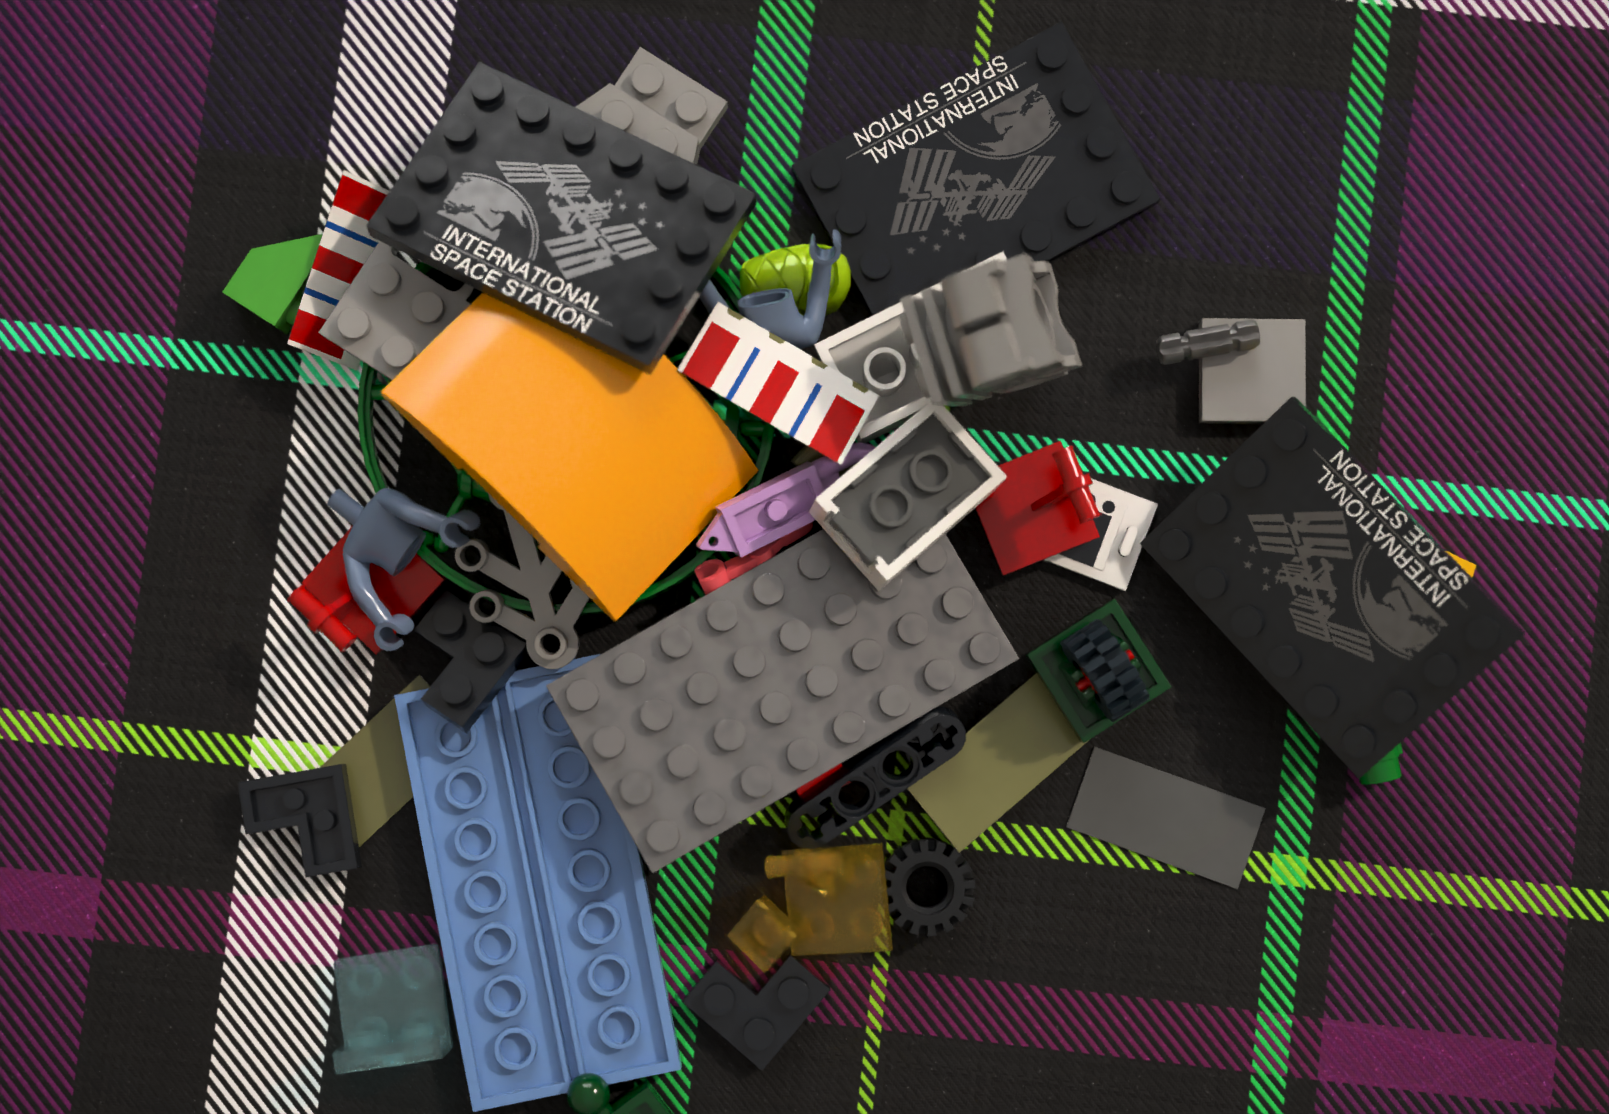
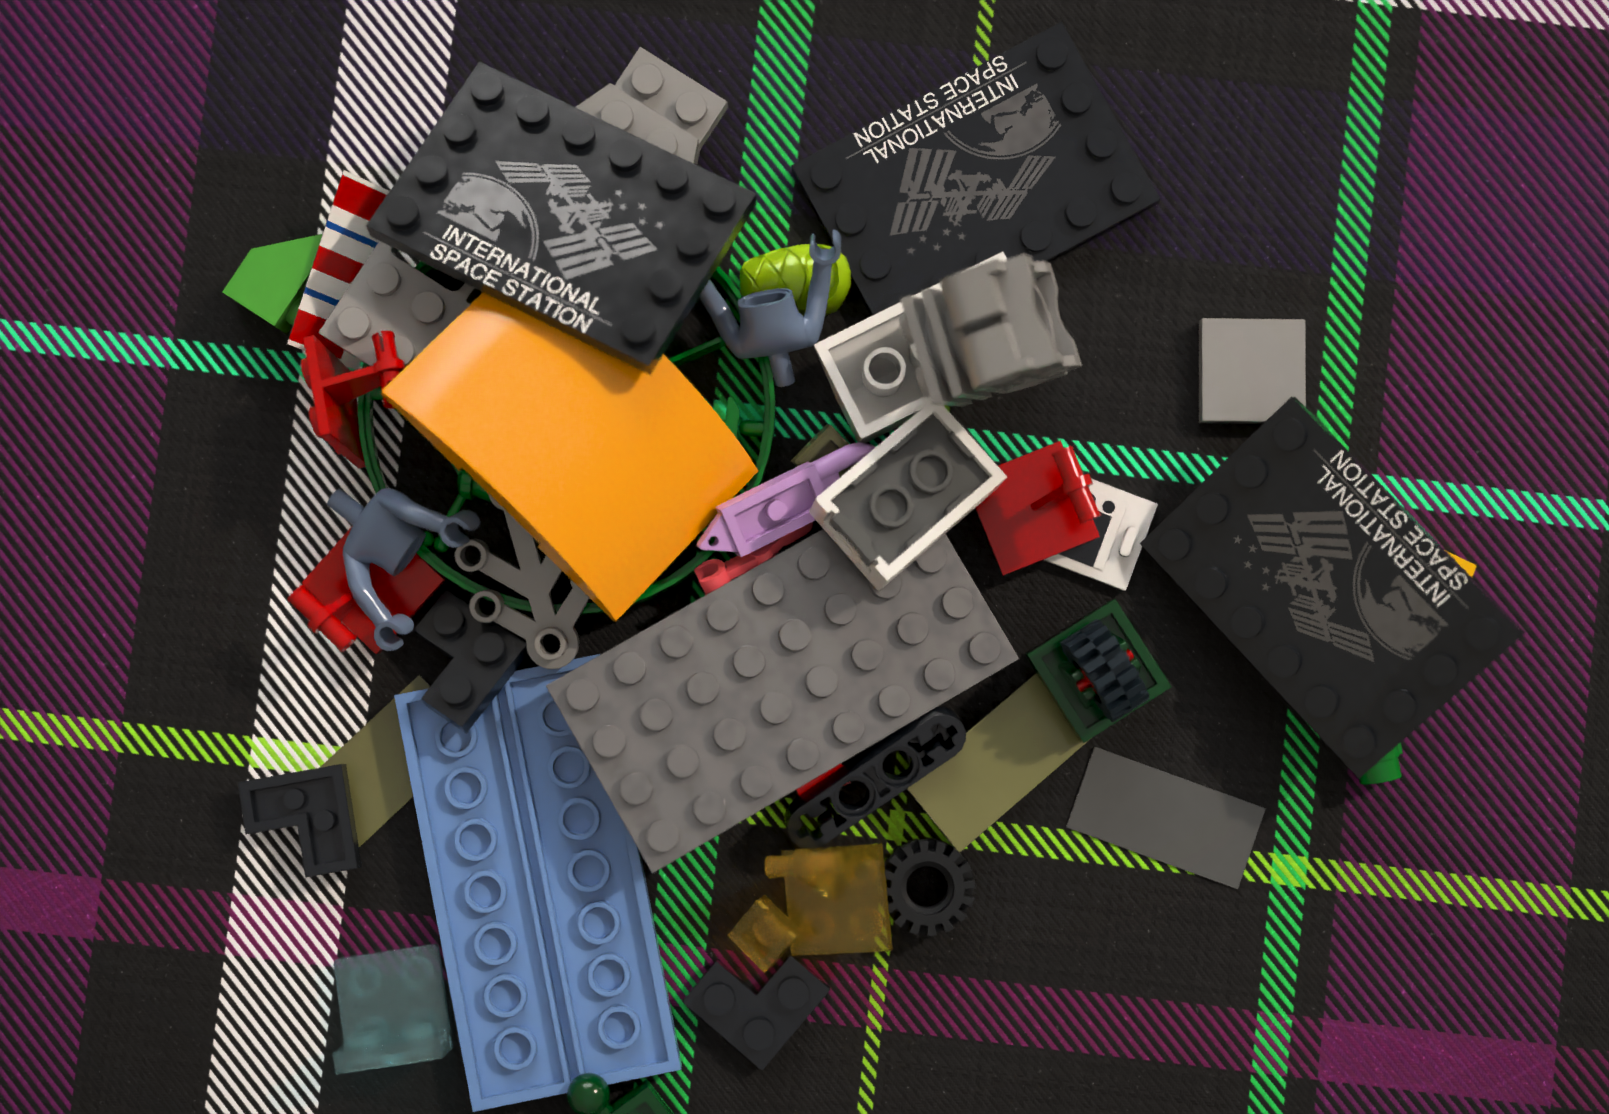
(337, 389): none -> red plate
(778, 383): sticker -> none
(1208, 342): flat silver axle -> none

